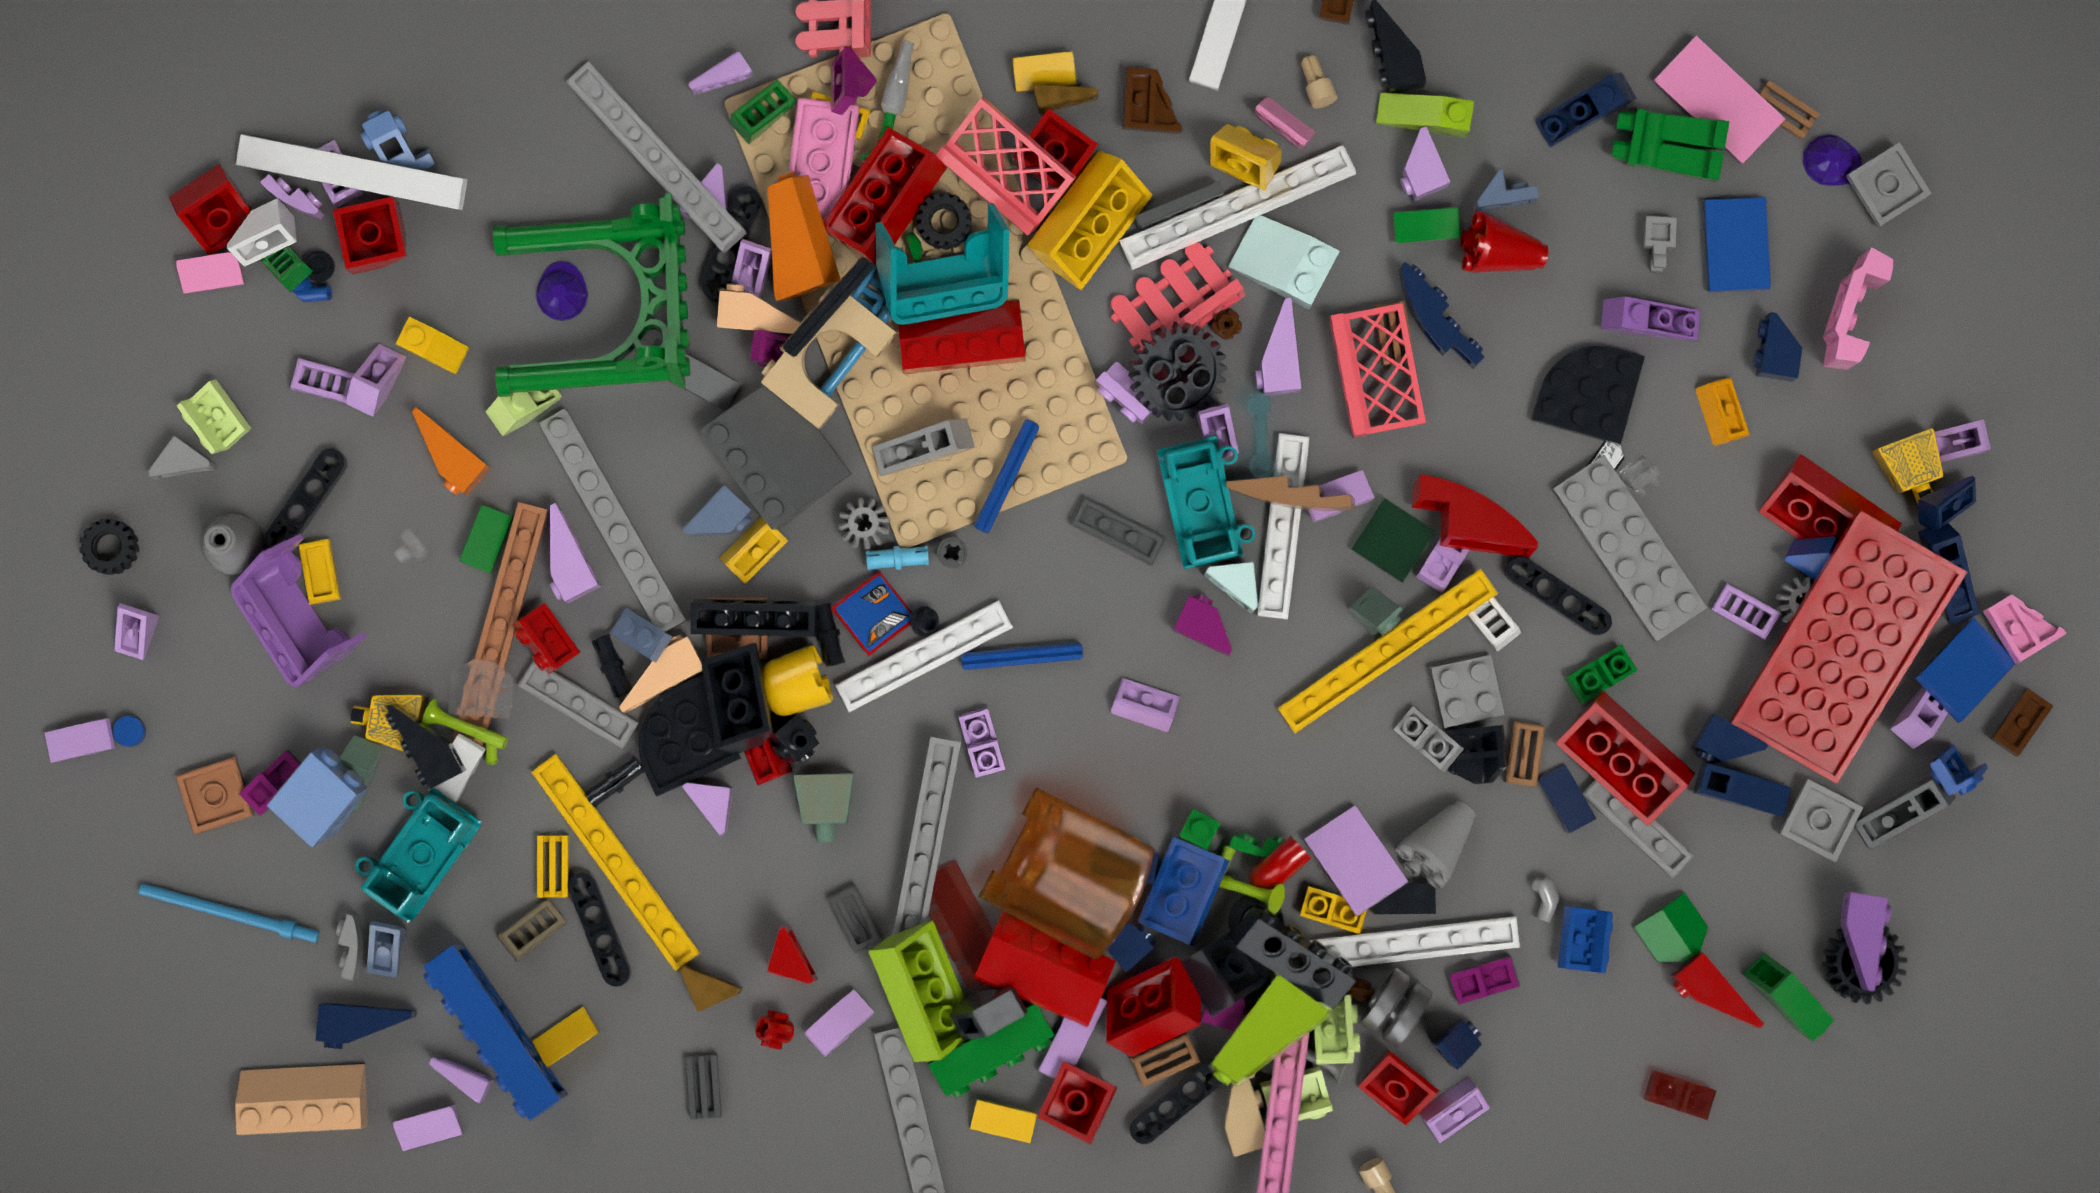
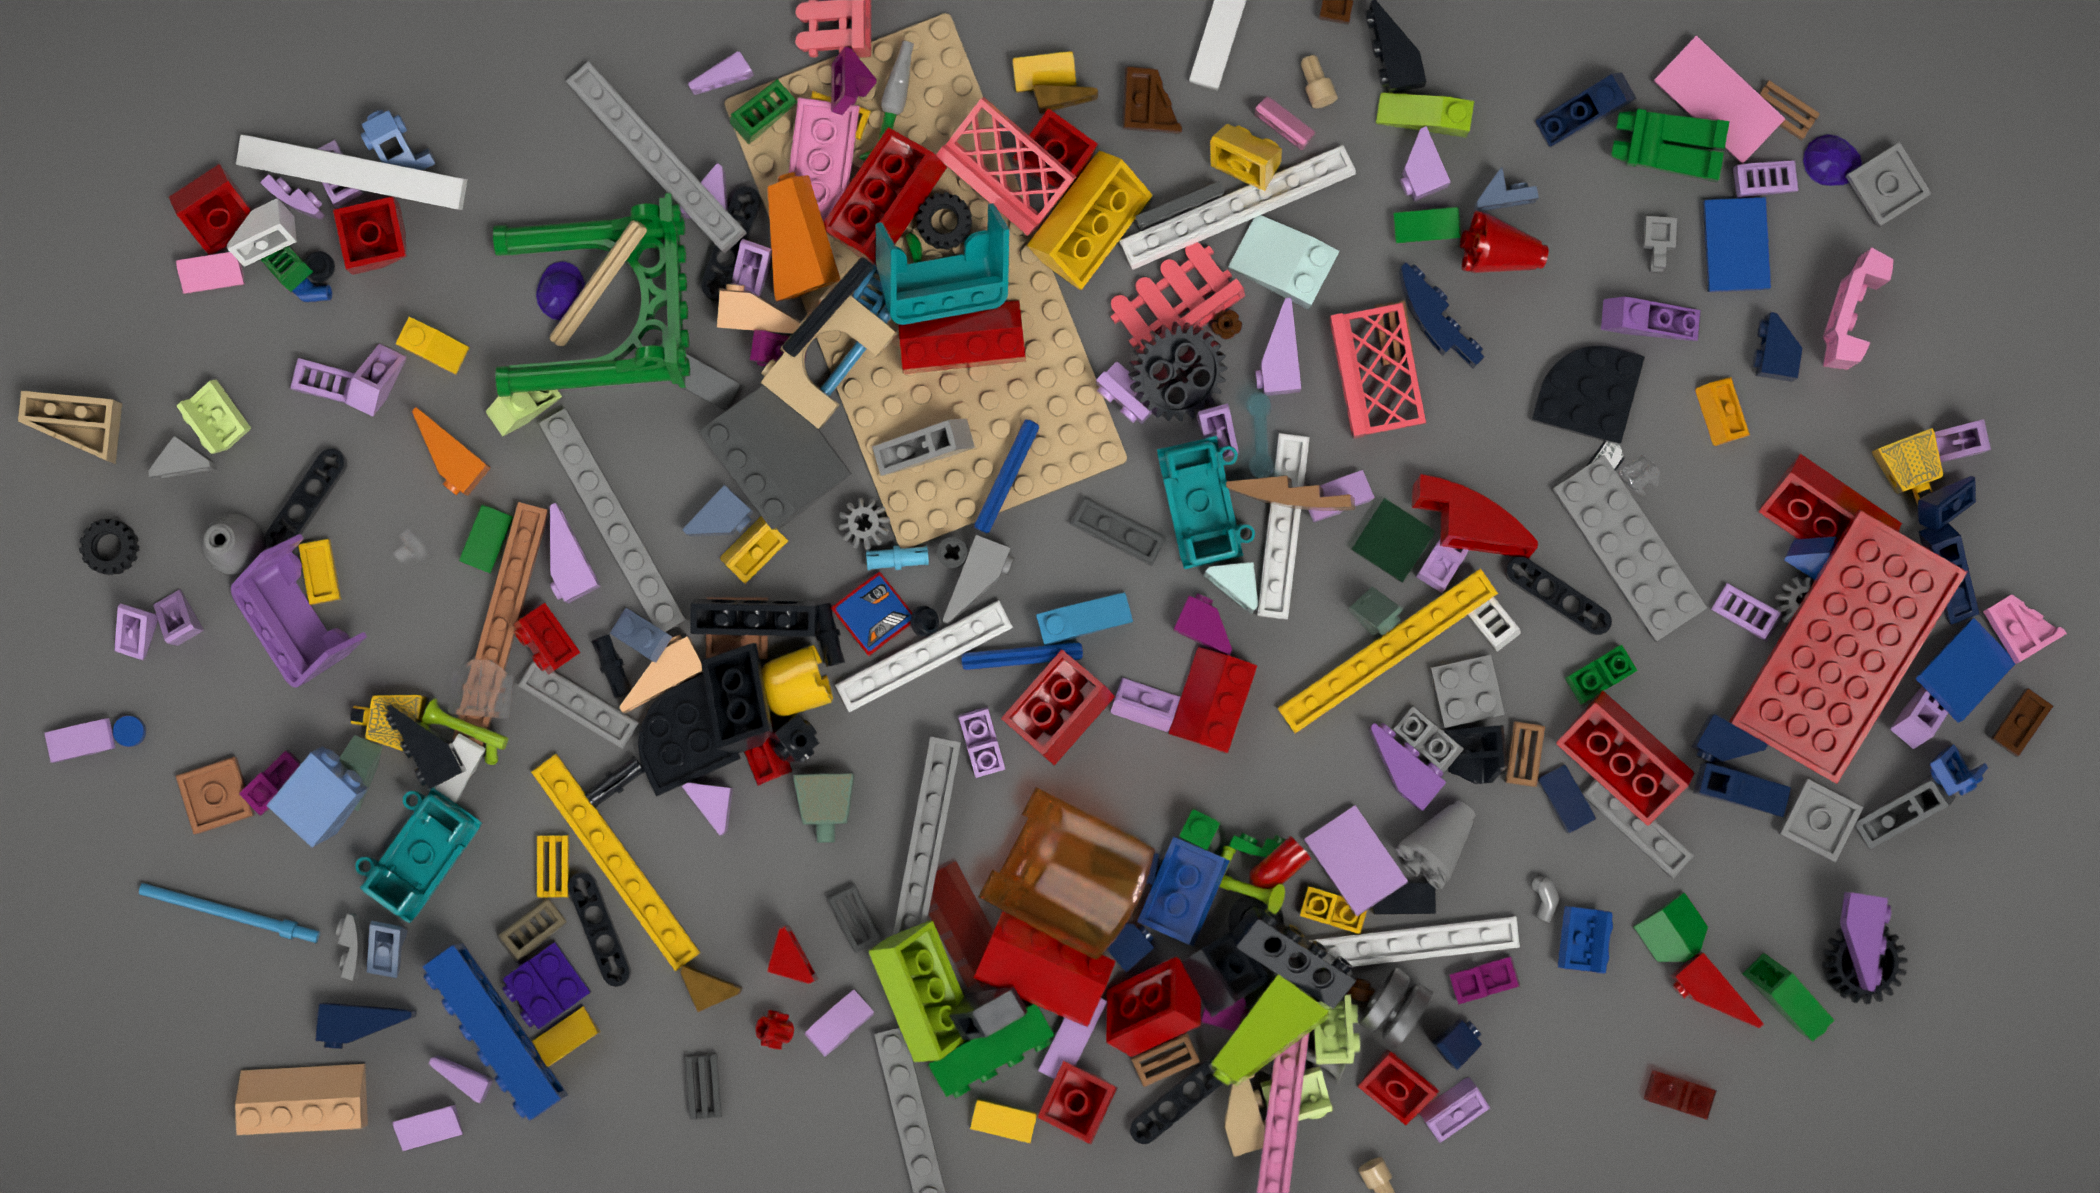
(77, 420): none -> tan wedge
(177, 619): none -> lavender slope
(545, 986): none -> dark purple plate
(598, 283): none -> tan axle
(980, 572): none -> light grey slope
(1058, 707): none -> red slope
(1084, 618): none -> dark azure slope
(1213, 700): none -> red slope
(1408, 774): none -> medium lavender slope
(1741, 182): none -> lavender slope

